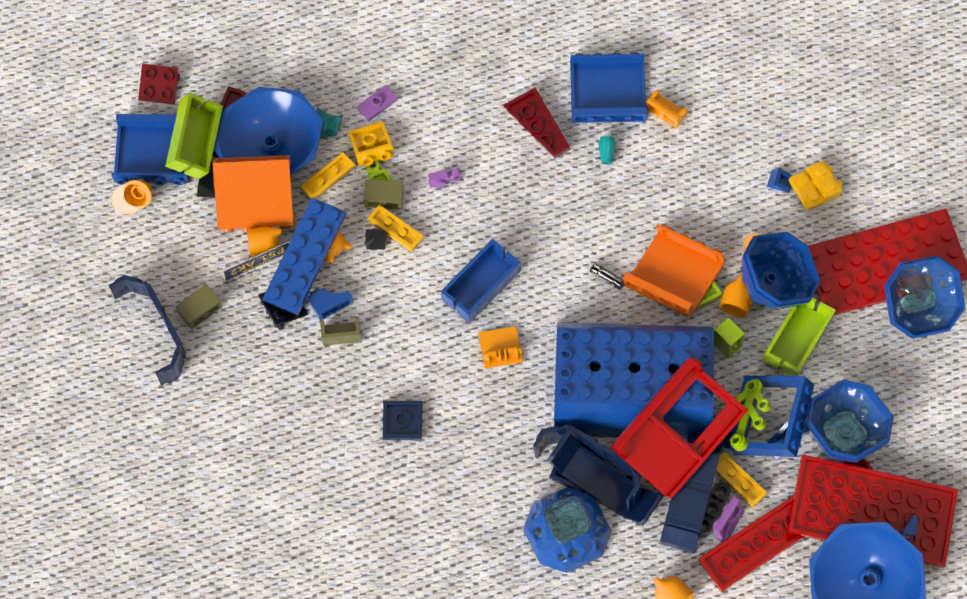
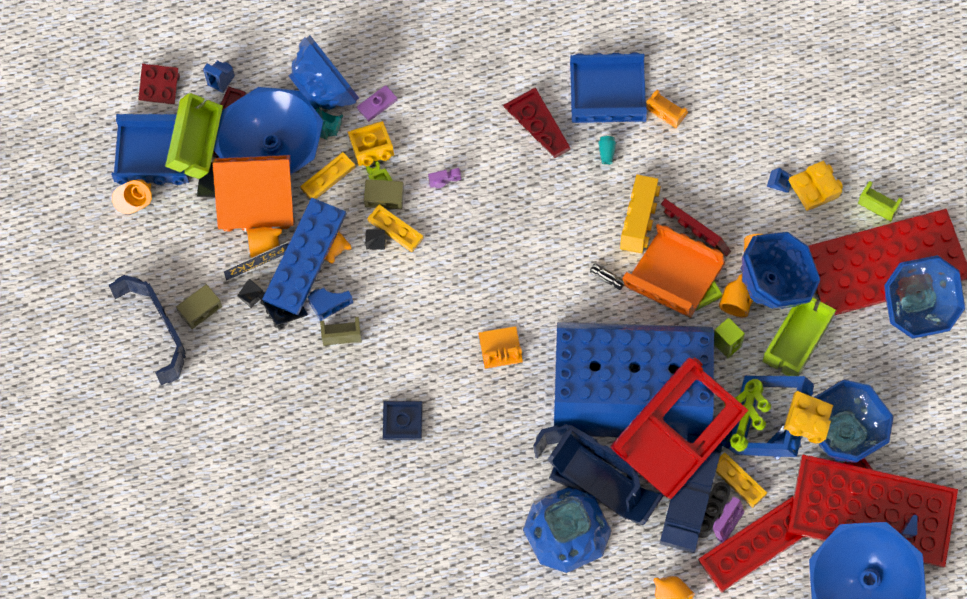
(218, 75): none -> blue arch
(249, 293): none -> black slope
(319, 78): none -> blue rock
(480, 281): blue piece -> none
(639, 214): none -> yellow wedge
(697, 228): none -> dark red wing
(808, 417): none -> yellow plate
(879, 203): none -> lime panel

